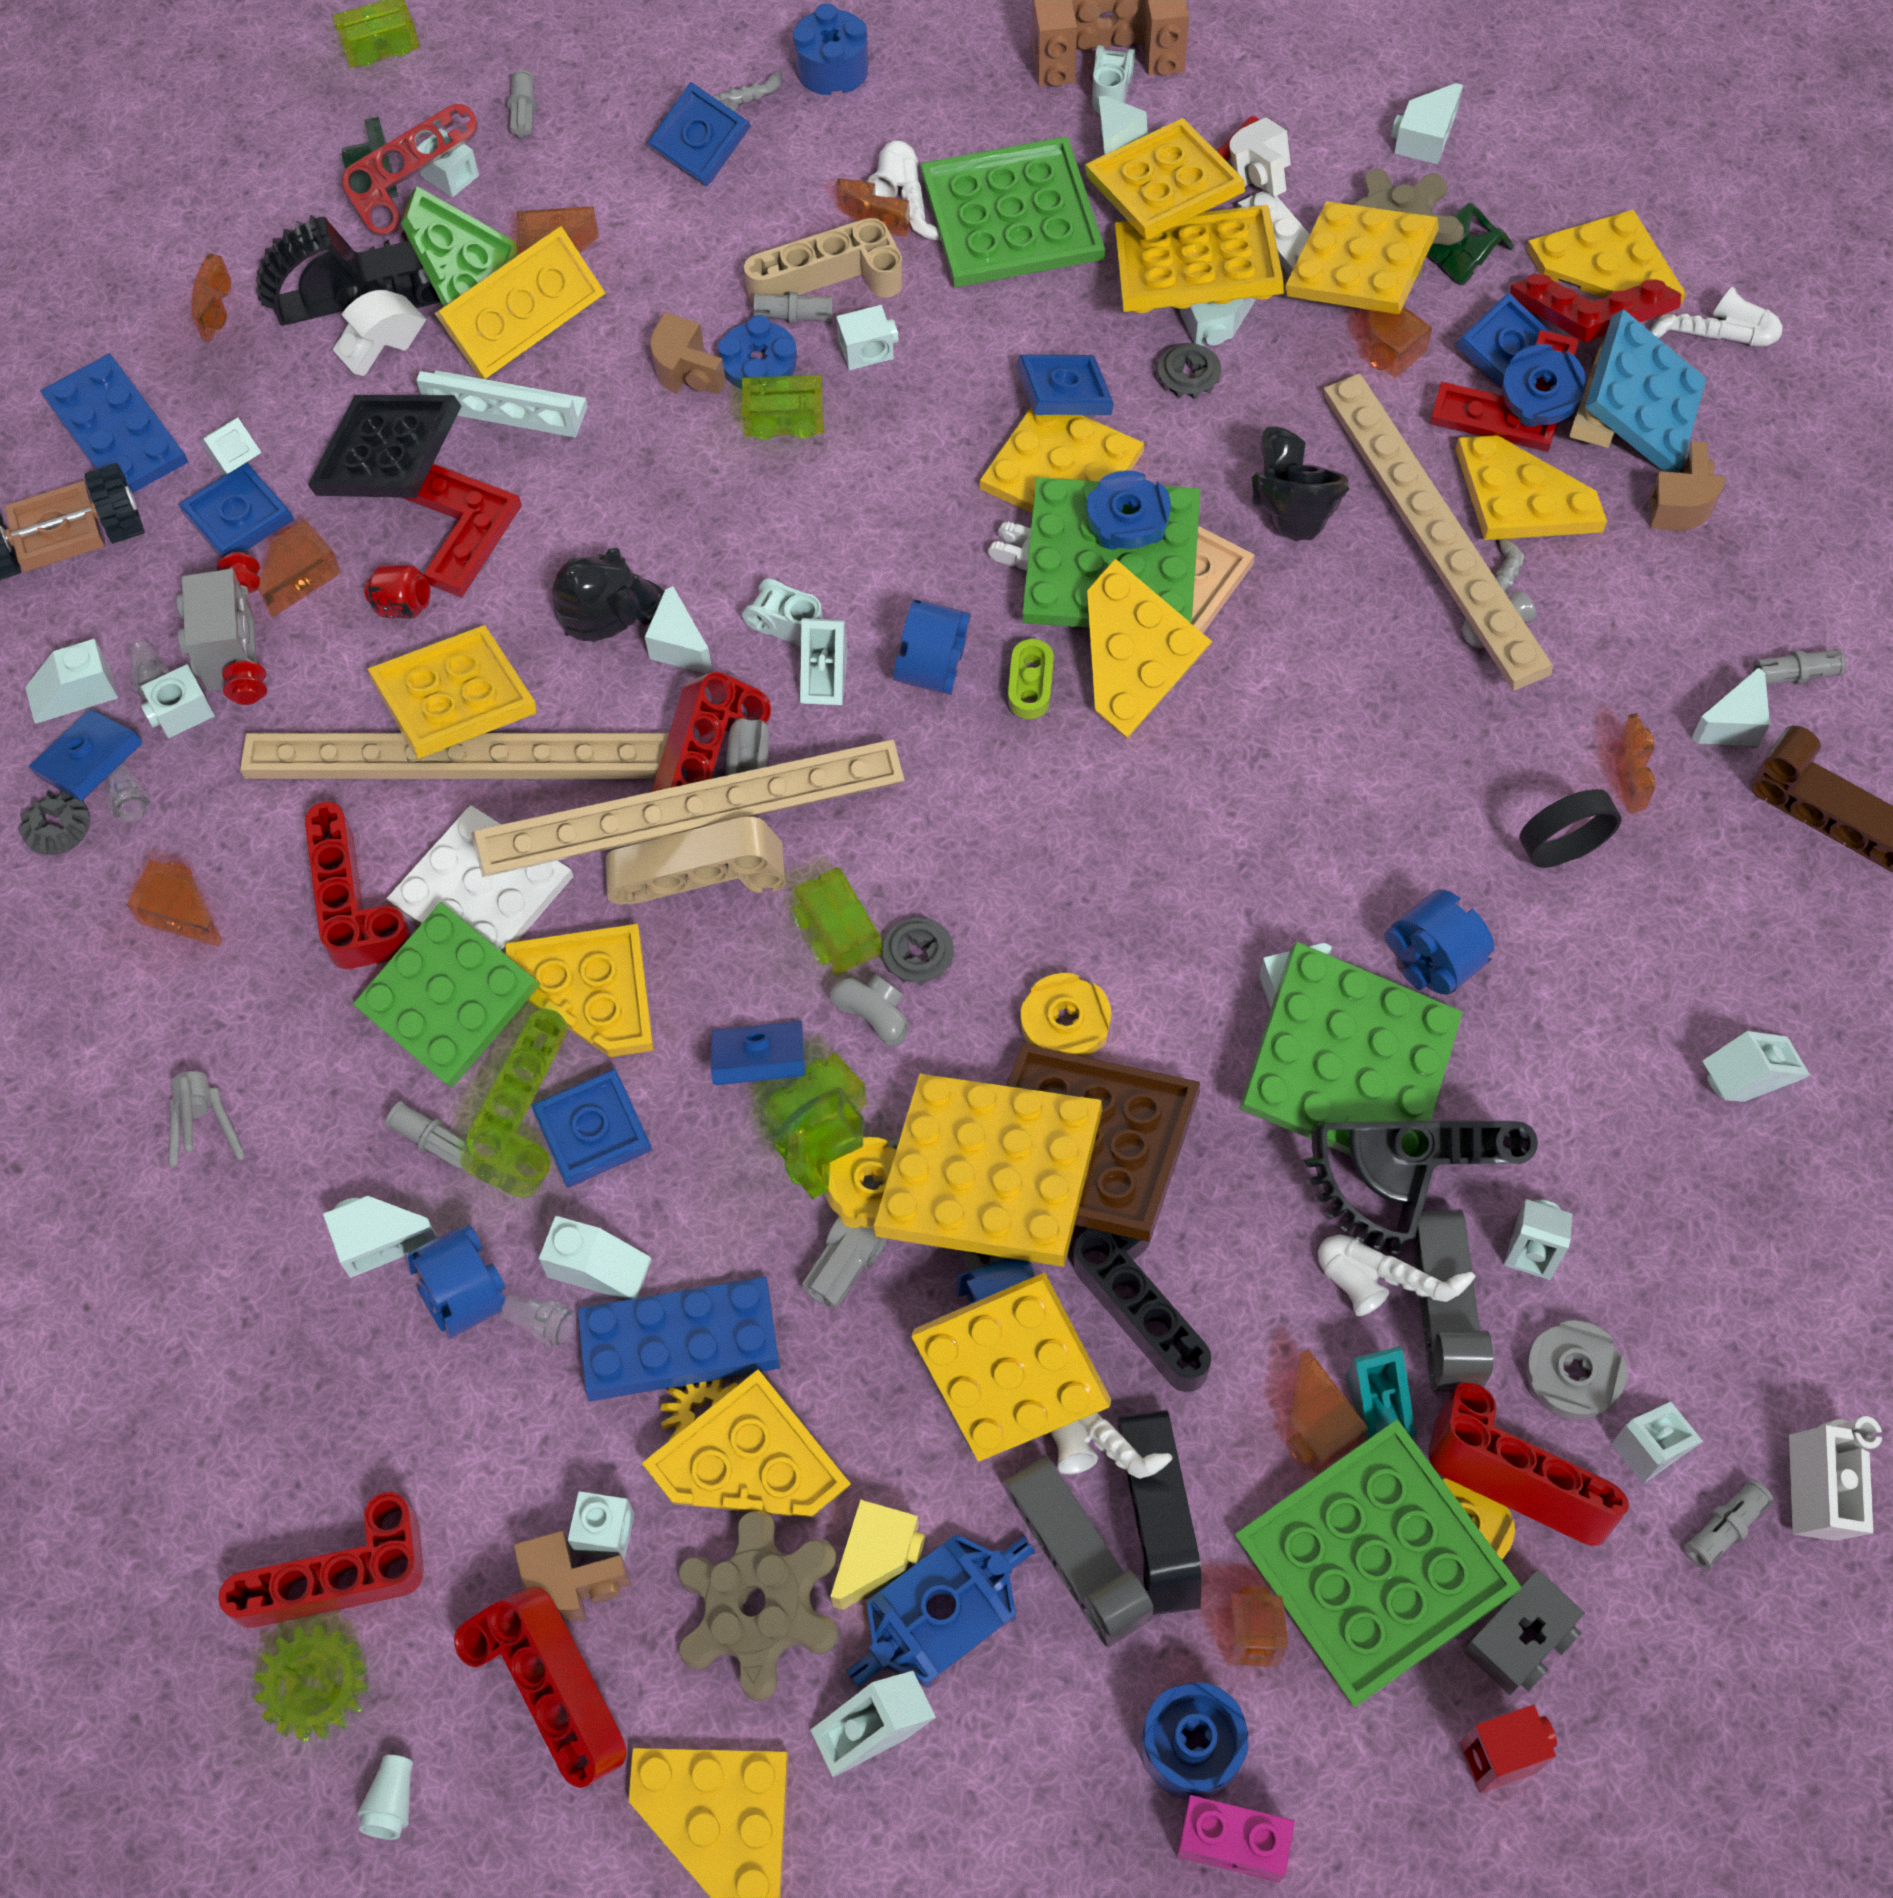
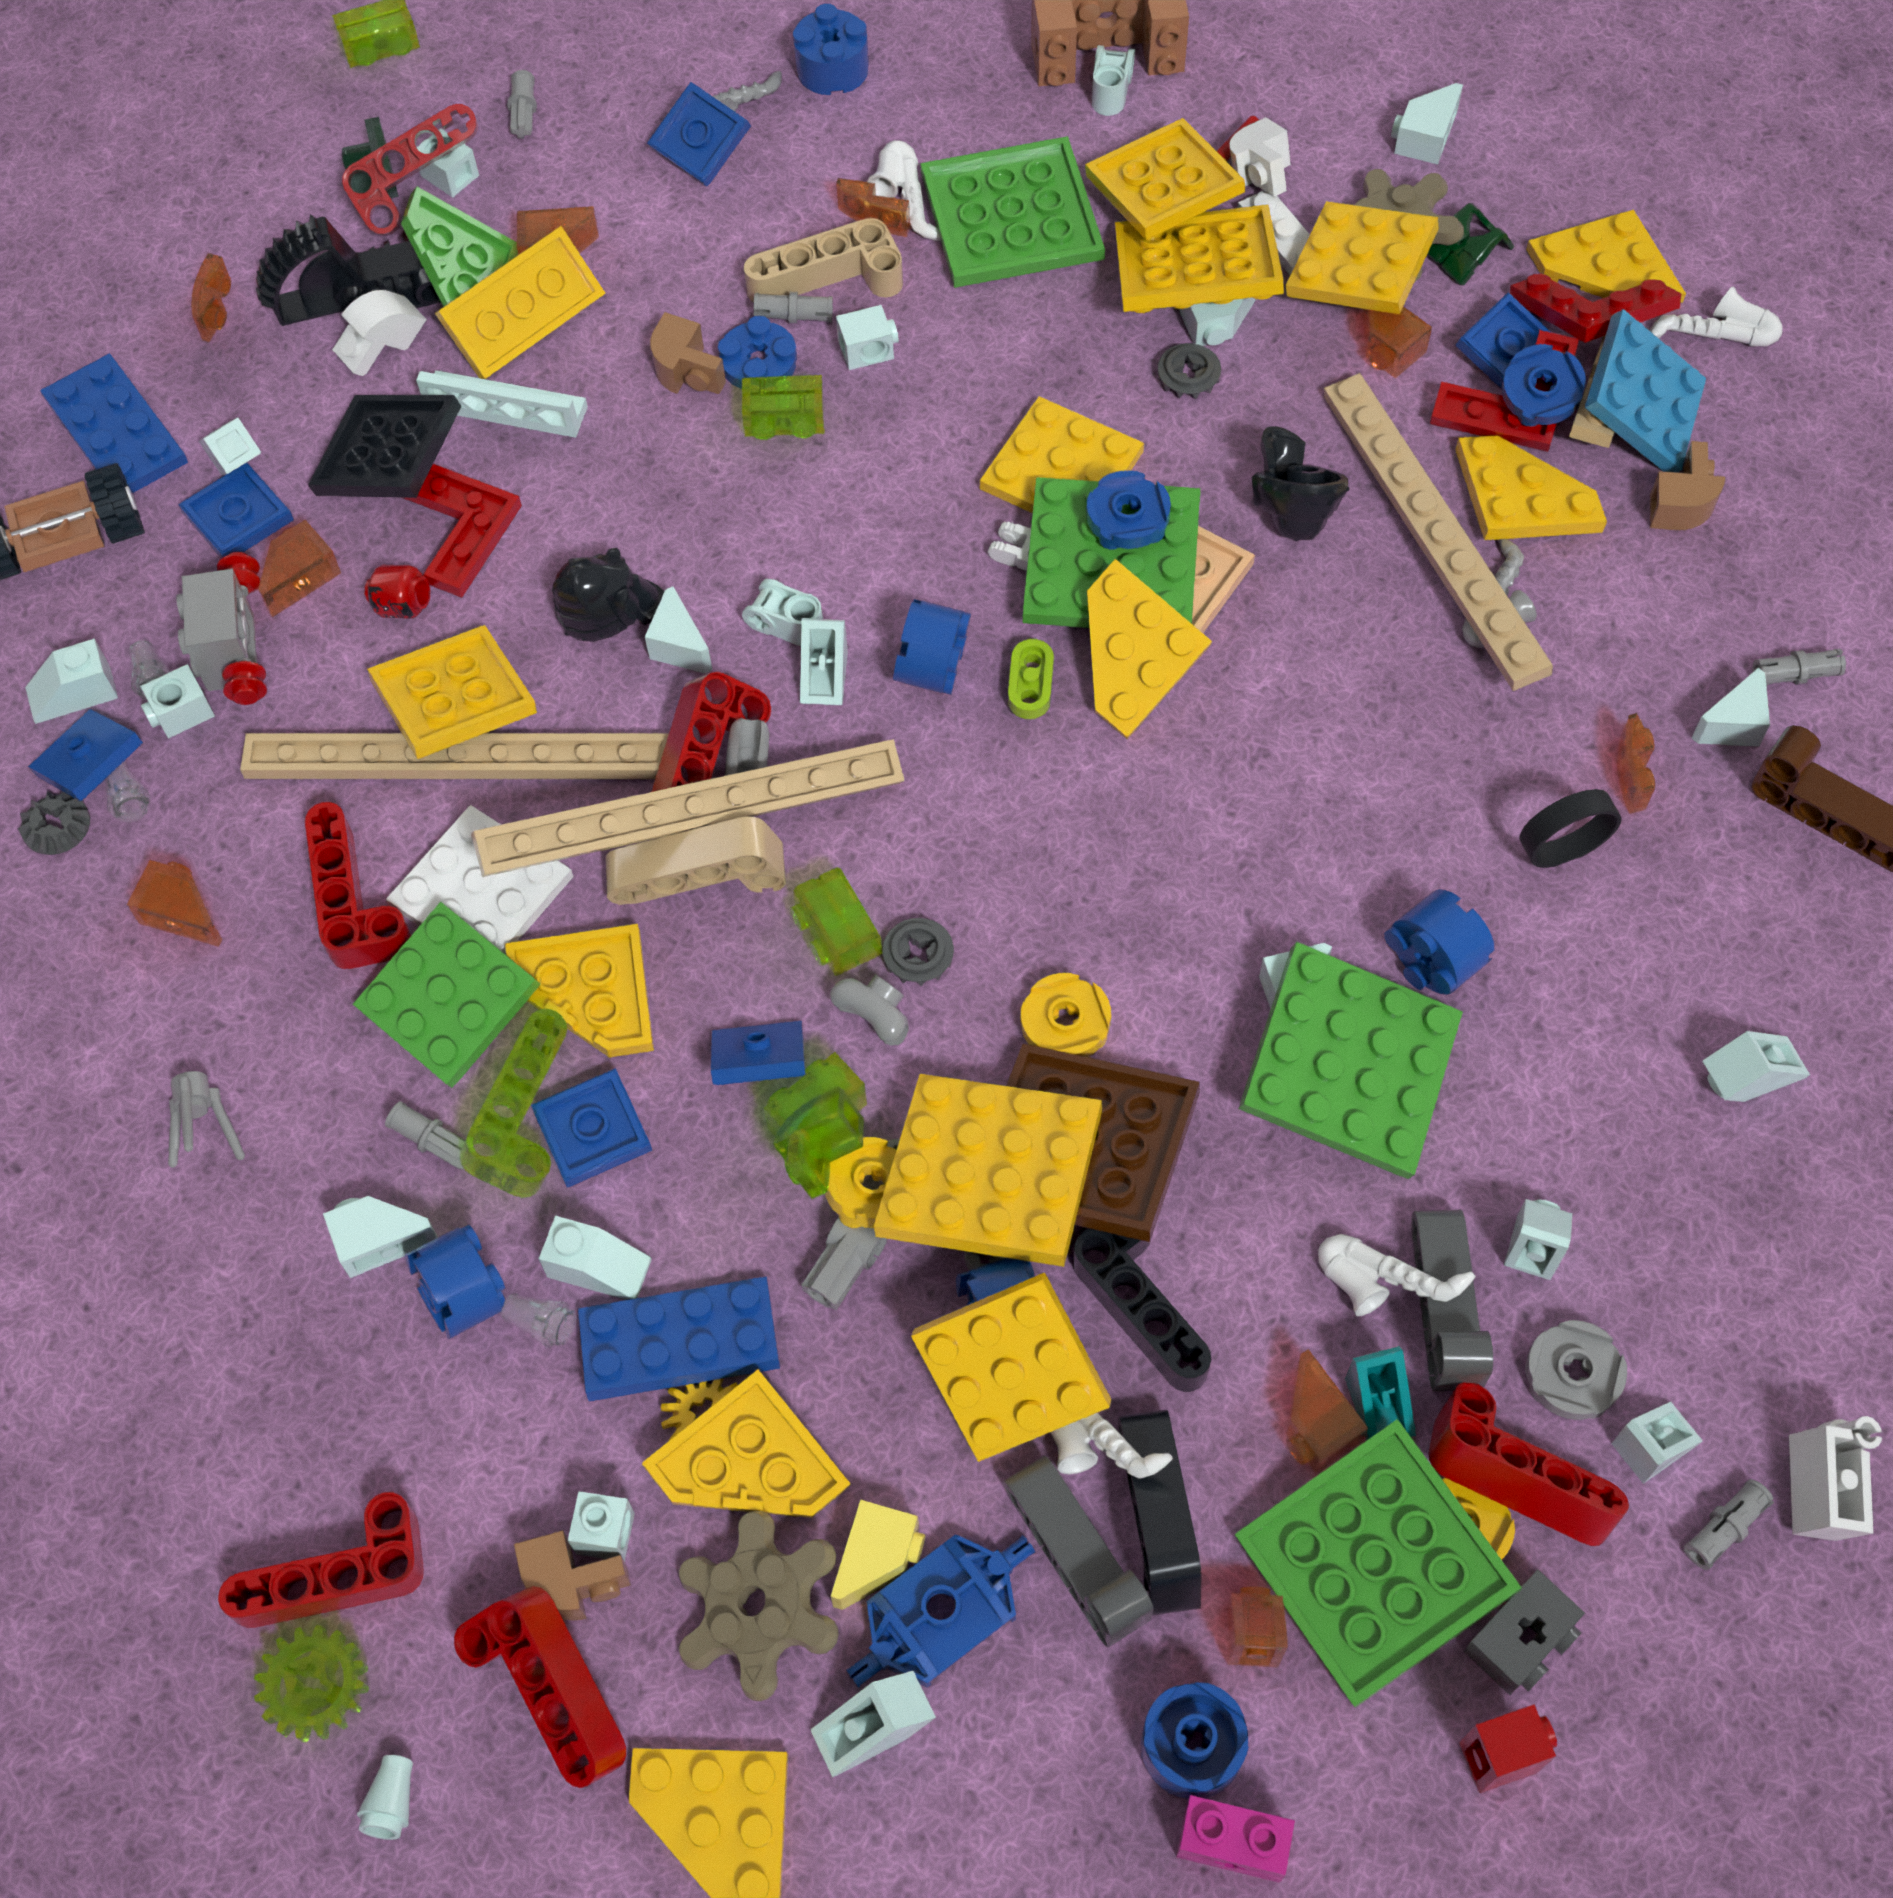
(1064, 385): blue plate -> none
(1120, 123): light aqua slope -> none
(1405, 1178): black arm -> none

